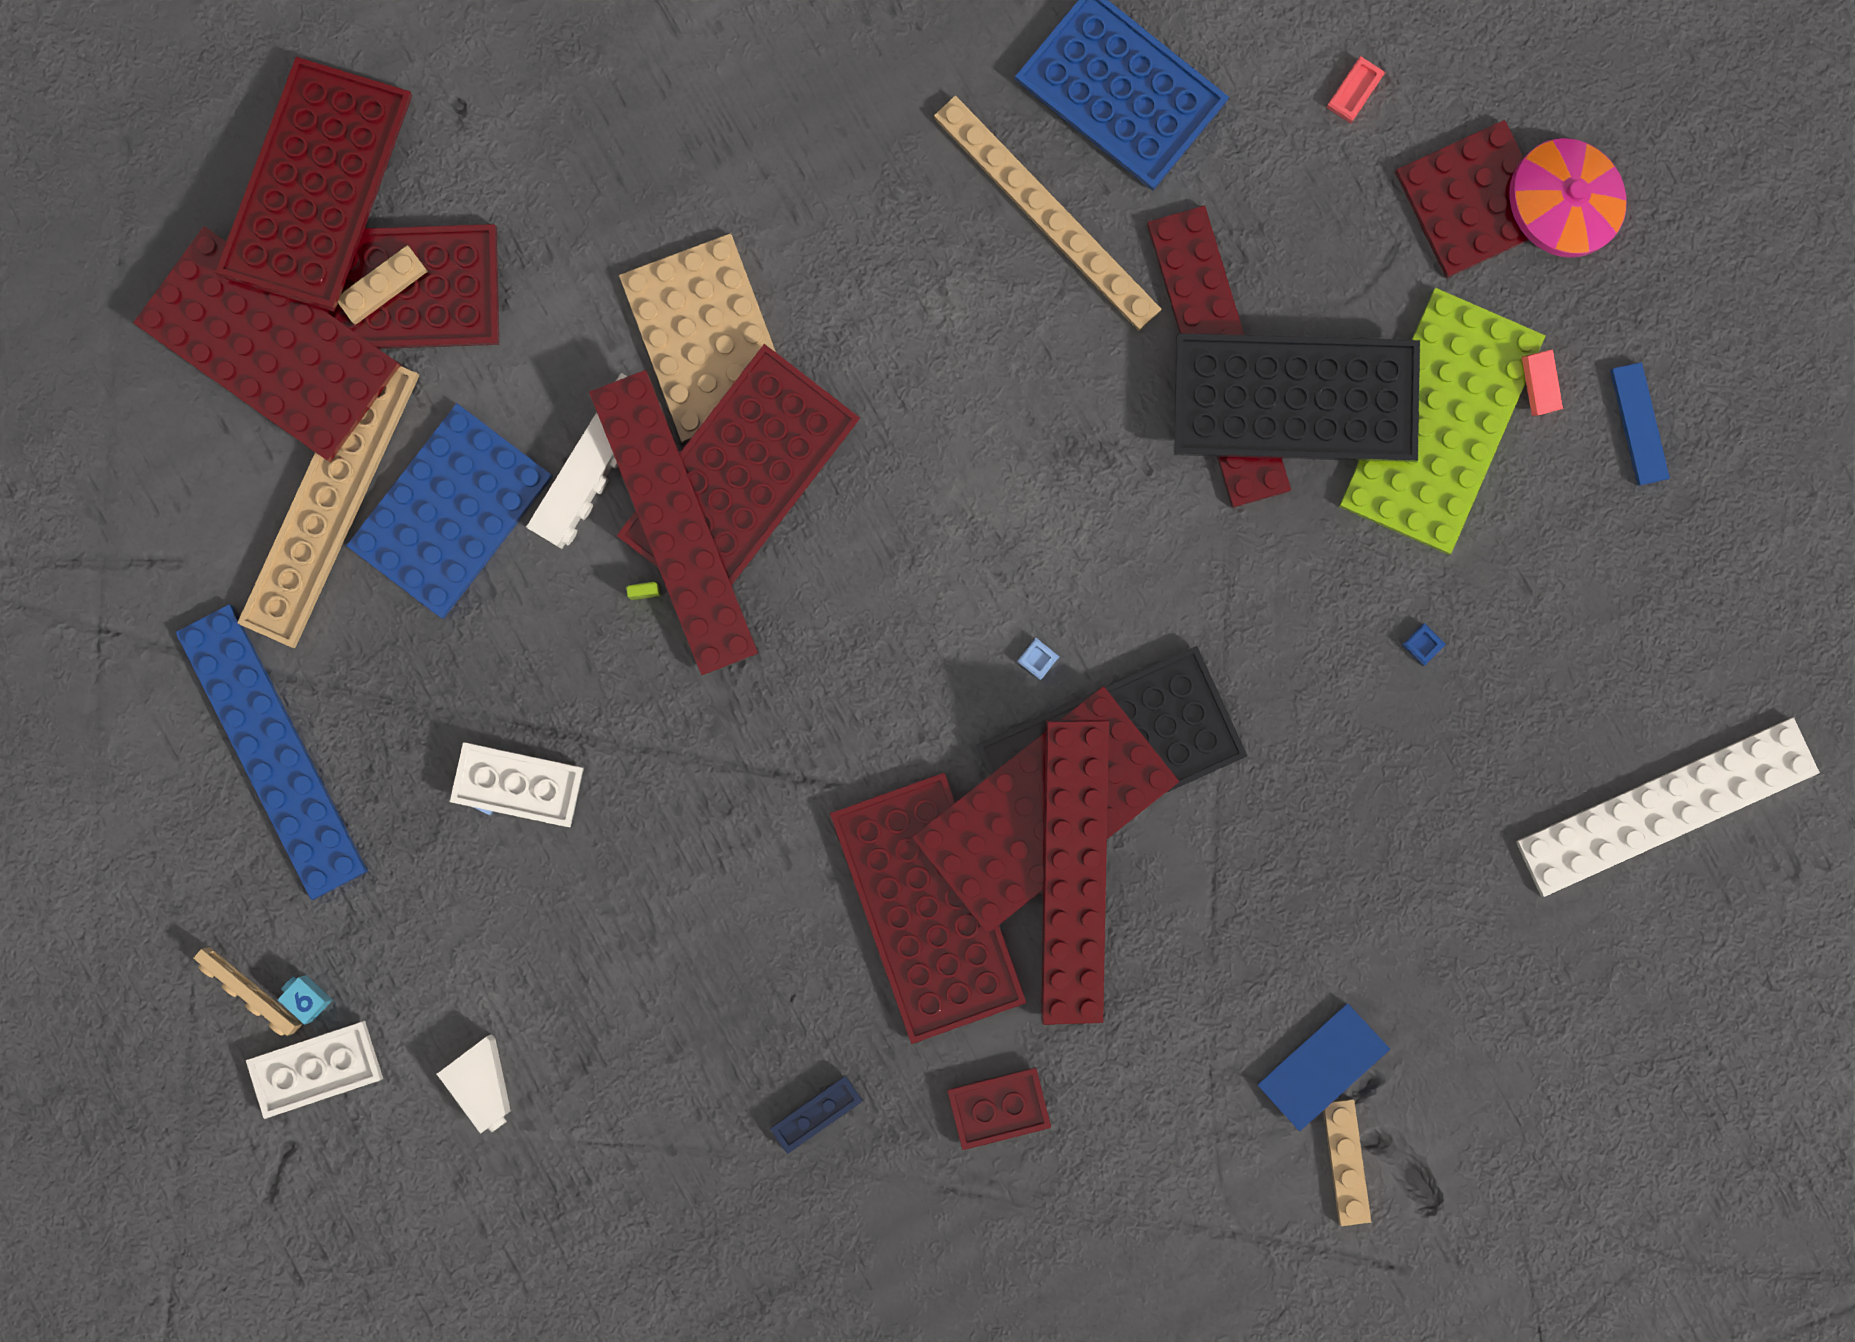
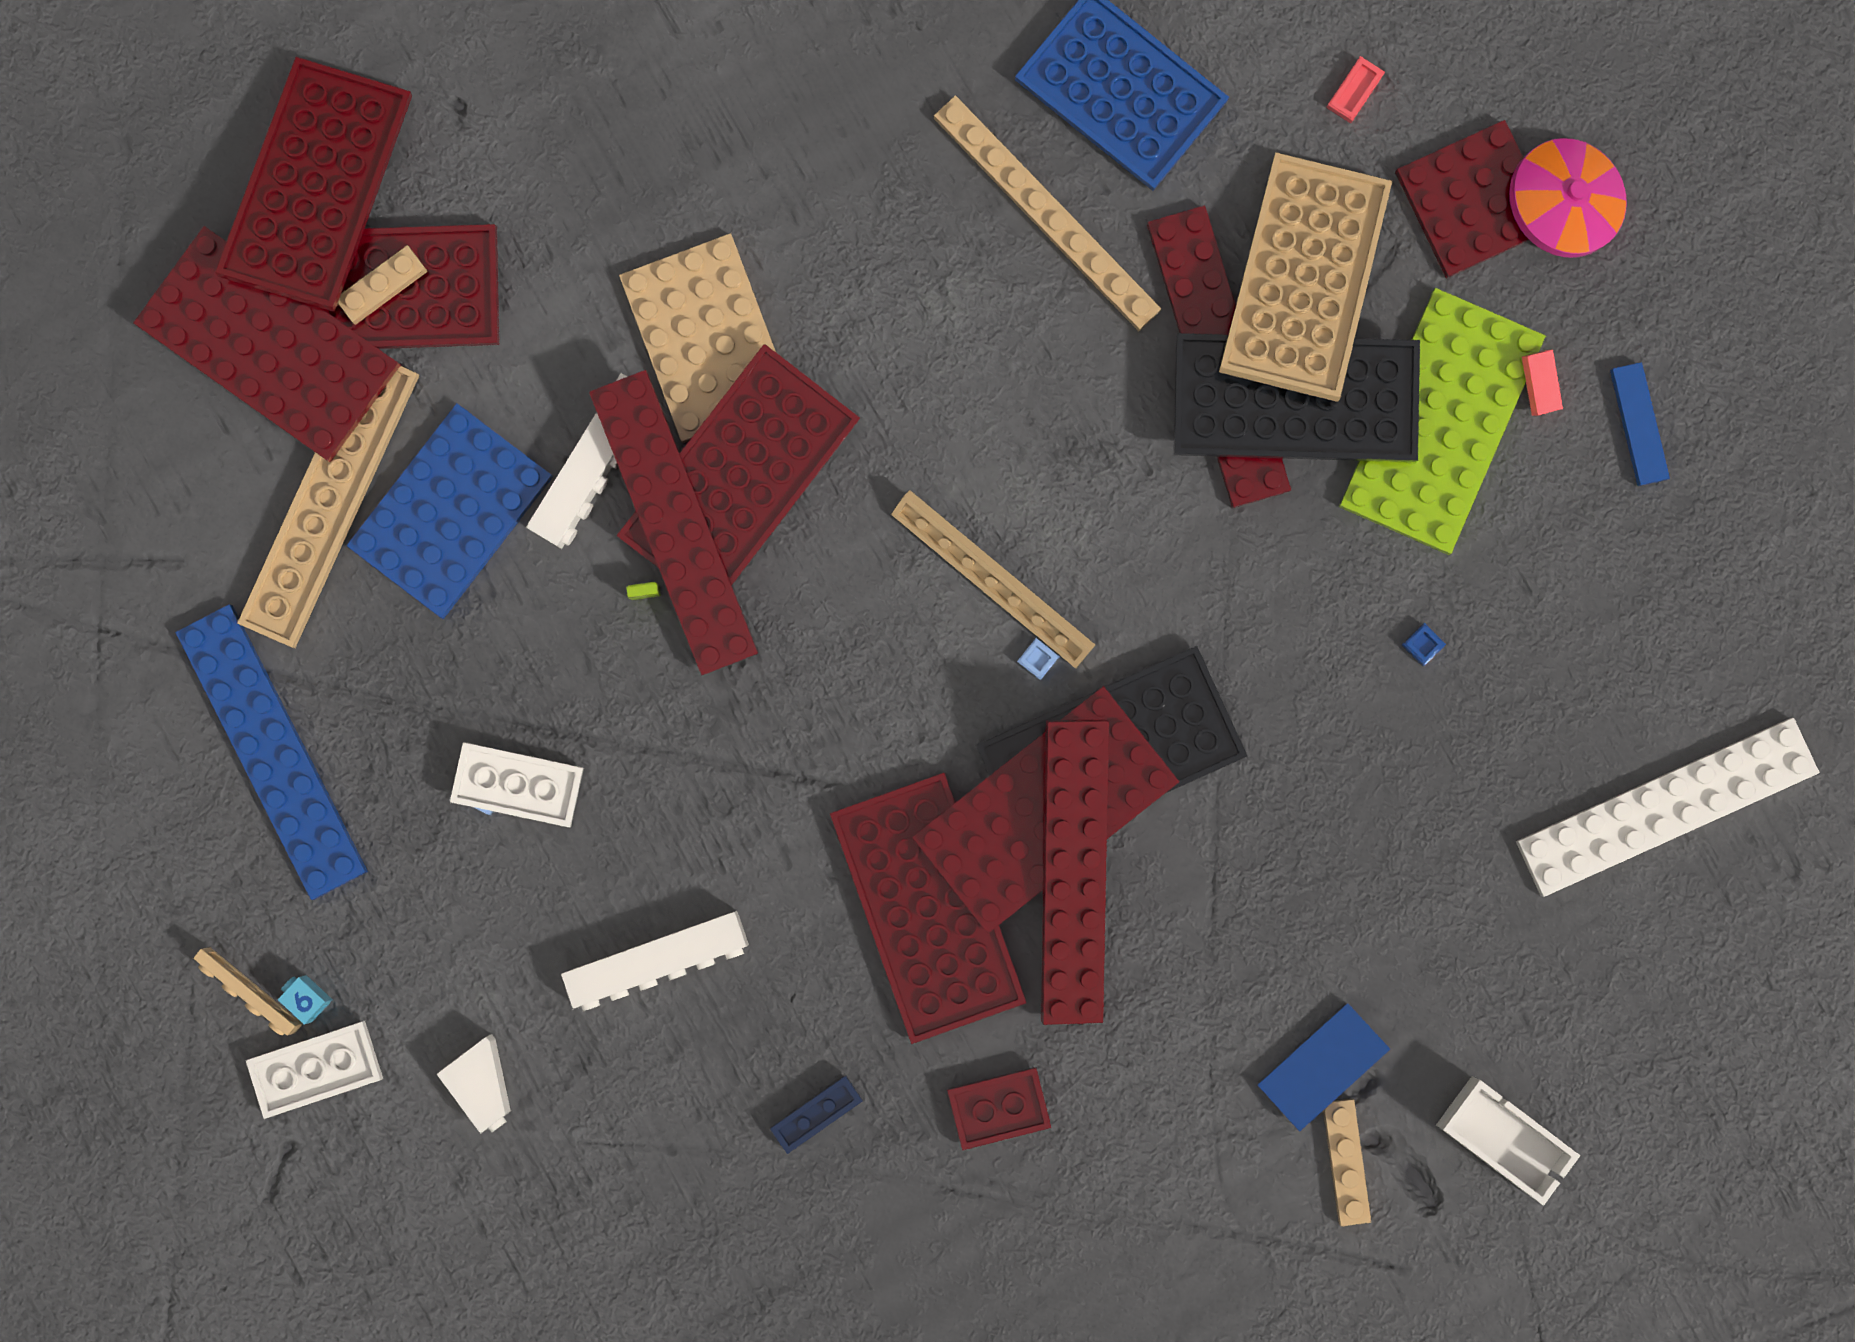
(654, 960): none -> white brick
(992, 579): none -> tan plate
(1306, 277): none -> tan plate
(1507, 1140): none -> white piece

